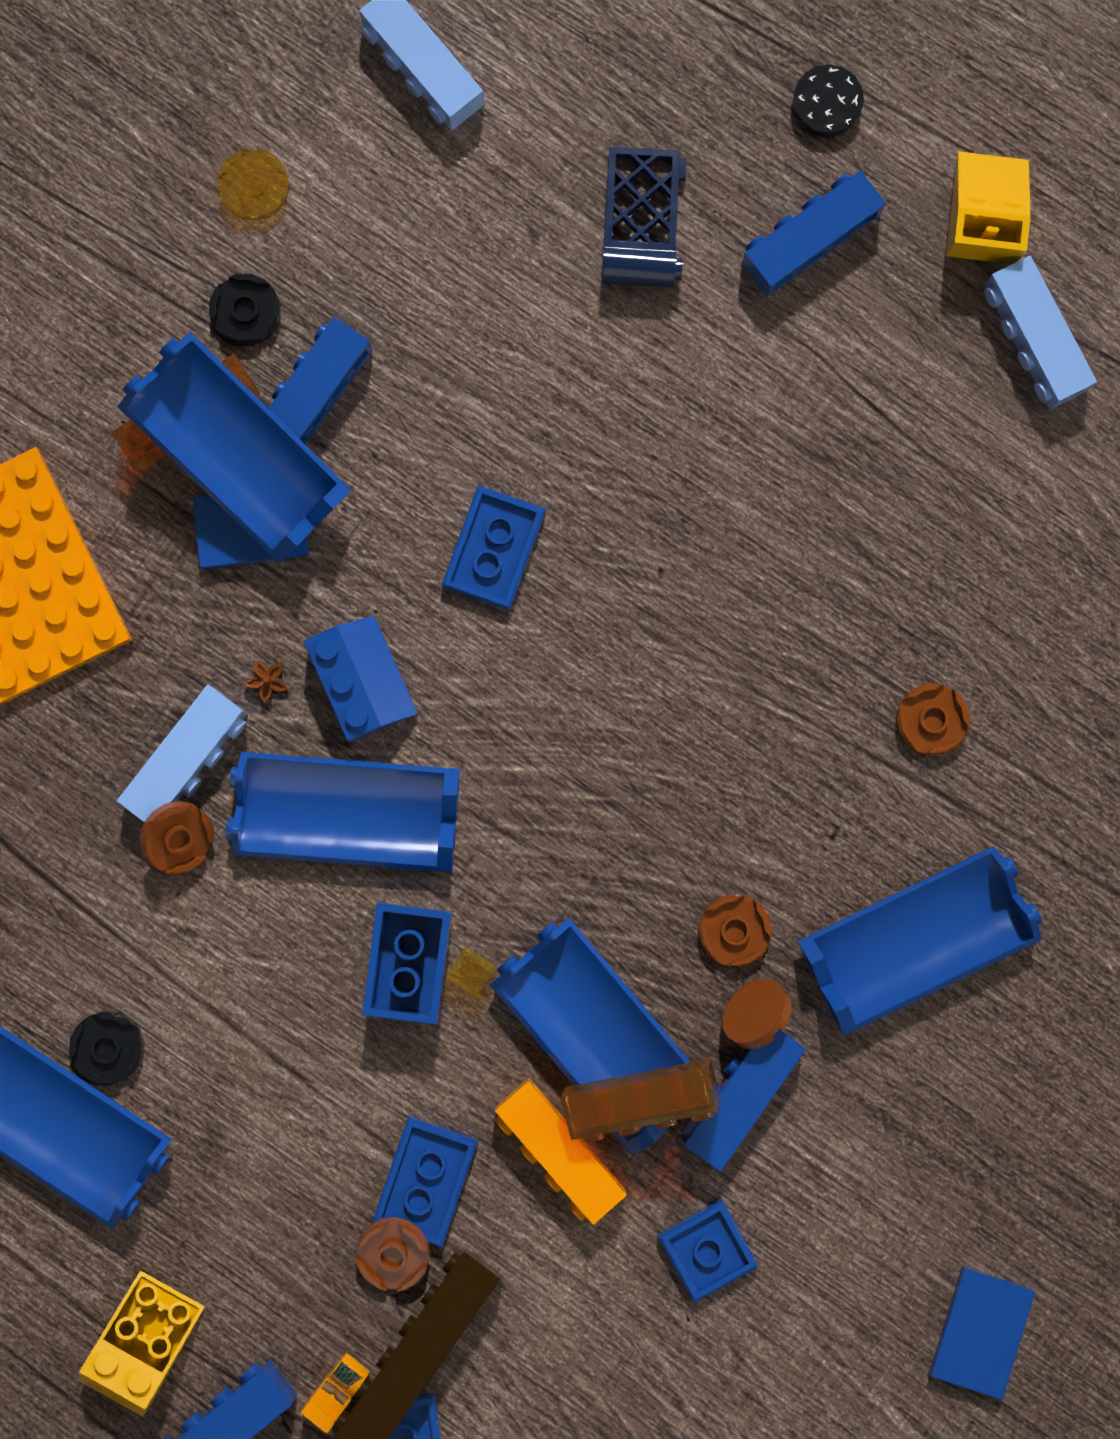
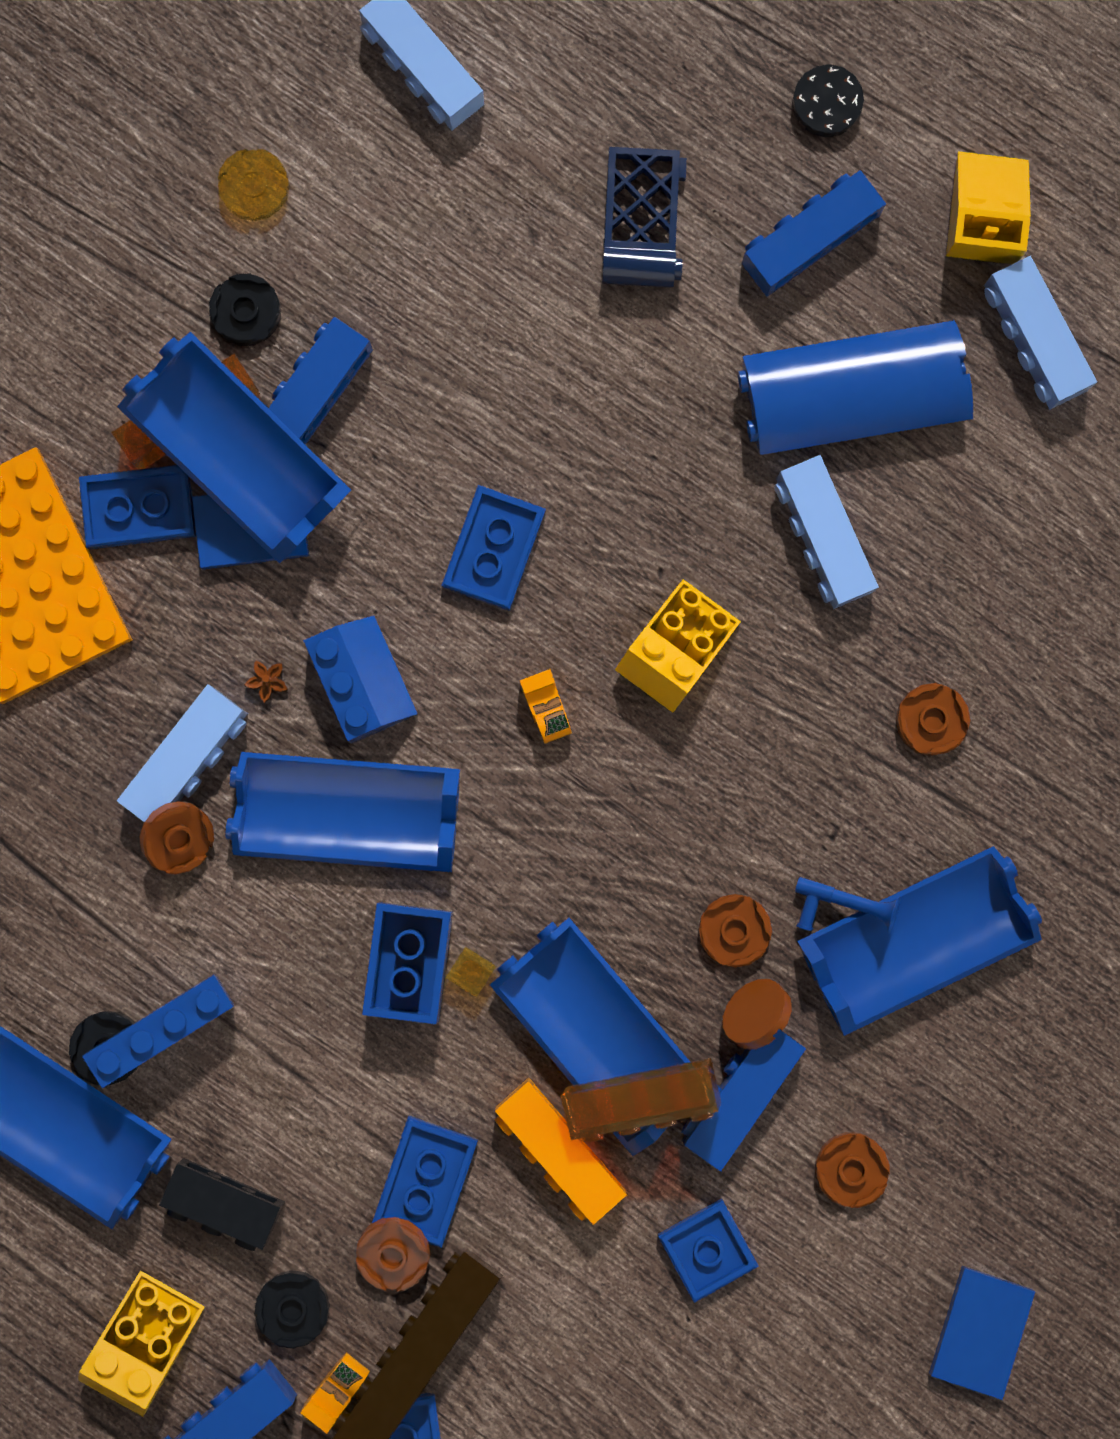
(137, 507): none -> blue tile
(158, 1030): none -> blue brick
(221, 1205): none -> black brick
(292, 1309): none -> black tile
(546, 706): none -> light orange leg
(677, 645): none -> yellow slope
(817, 891): none -> blue piece
(826, 532): none -> light blue brick
(852, 1170): none -> dark orange tile
(857, 387): none -> blue cylinder

